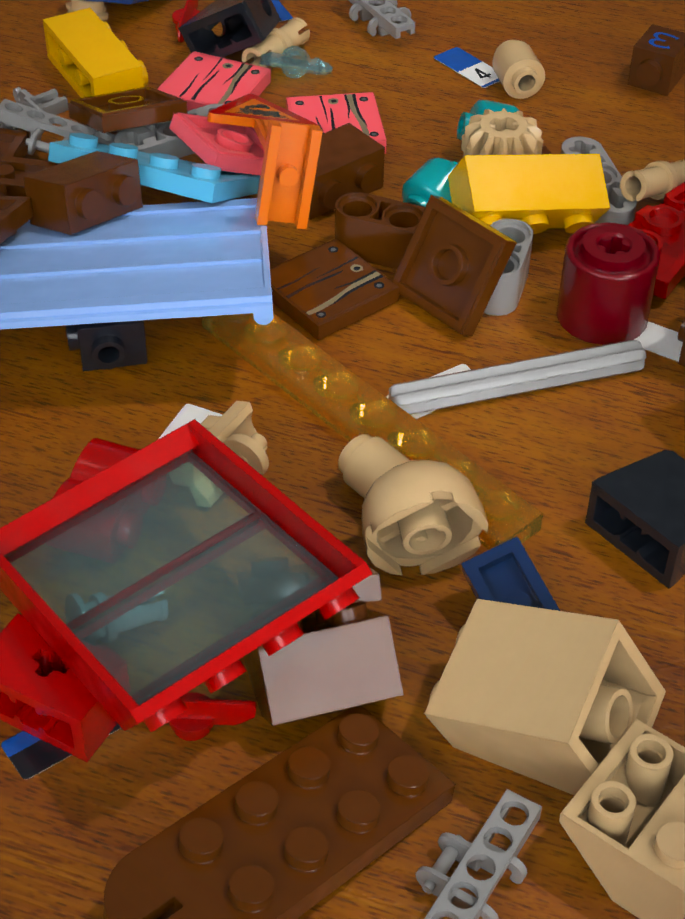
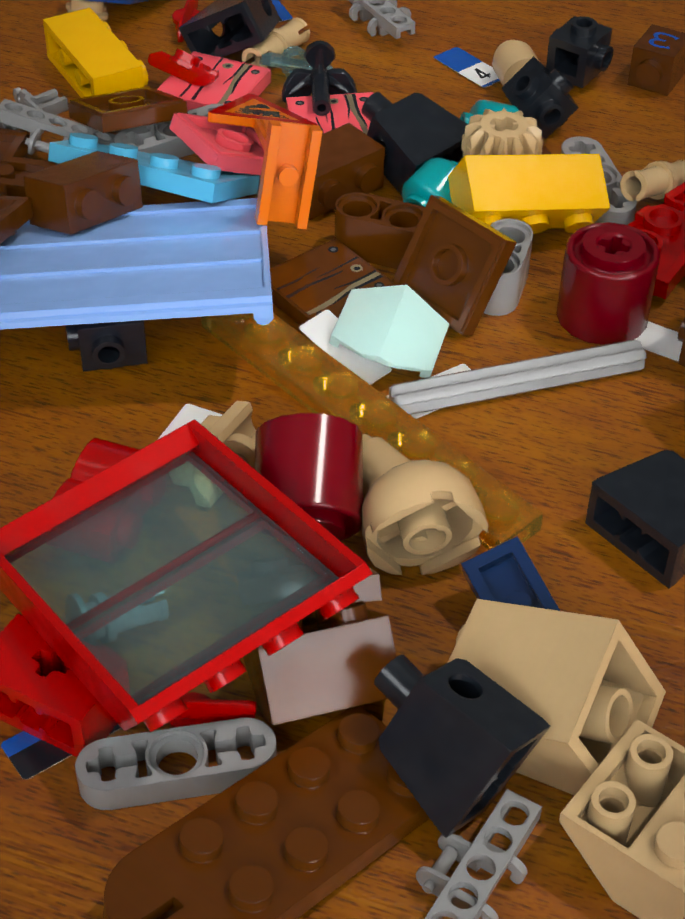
(158, 786): none -> light grey beam
(184, 67): none -> red piece
(316, 465): none -> dark red piece
(318, 80): none -> black plant
(319, 332): none -> white sticker
(391, 328): none -> light aqua slope
(412, 133): none -> black torso
(454, 737): none -> black torso
(541, 95): none -> black brick
(580, 50): none -> black brick

